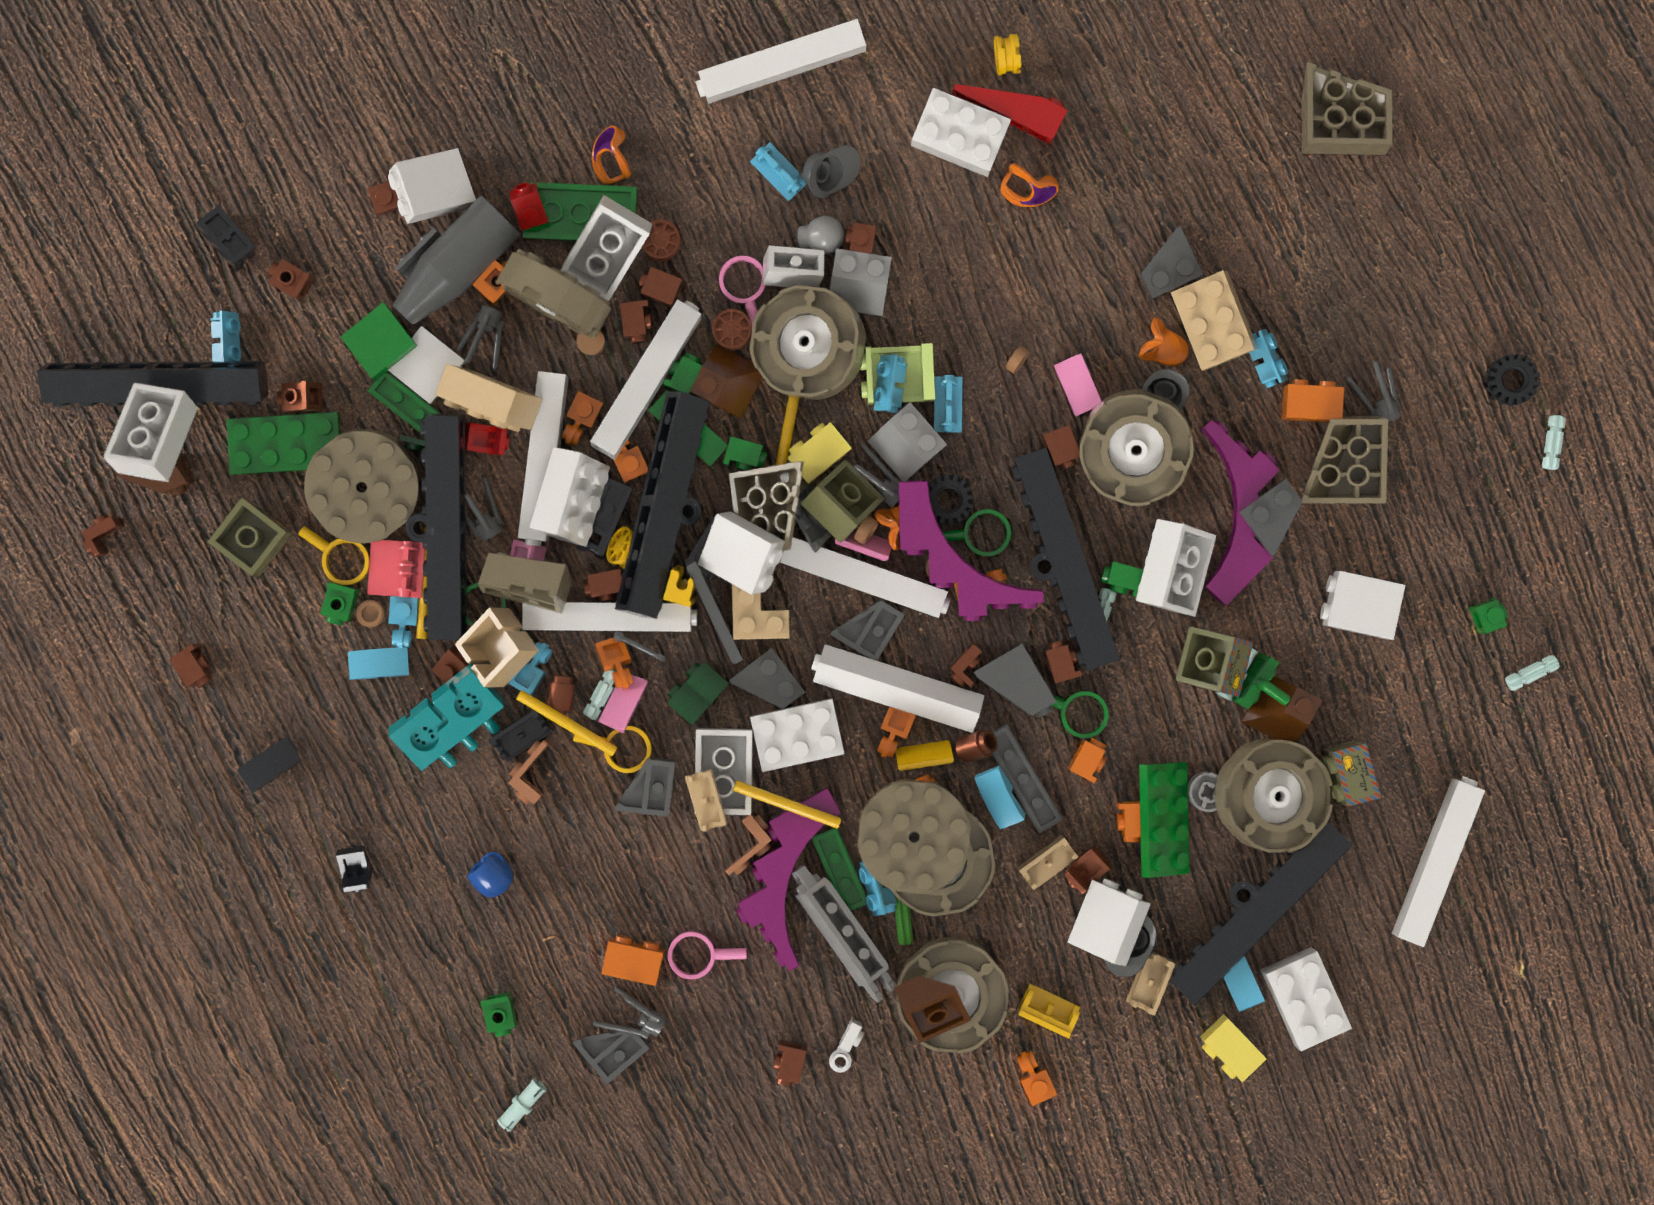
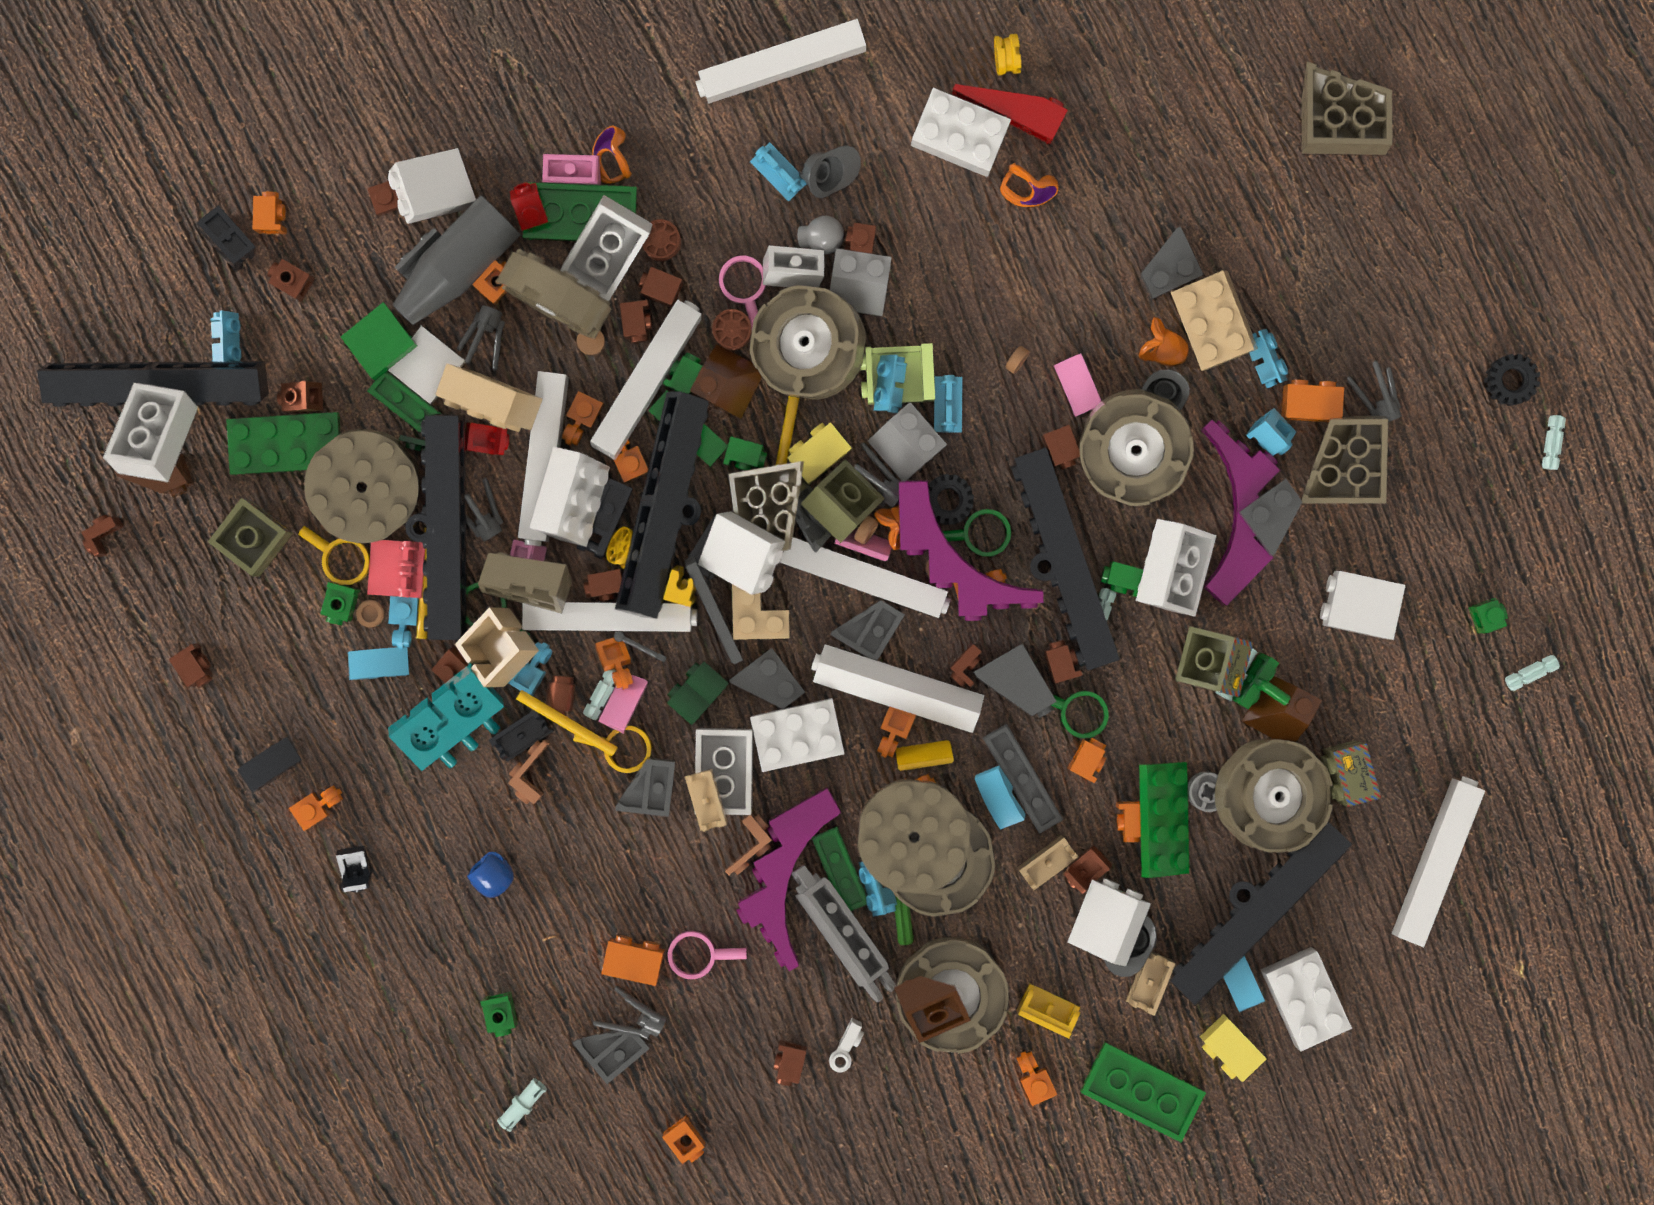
(268, 214): none -> orange brick
(311, 809): none -> orange plate
(571, 169): none -> bright pink slope
(684, 1152): none -> orange brick
(786, 804): yellow bar -> none
(976, 746): copper brick -> none
(1142, 1091): none -> green plate
(1272, 433): none -> medium azure brick

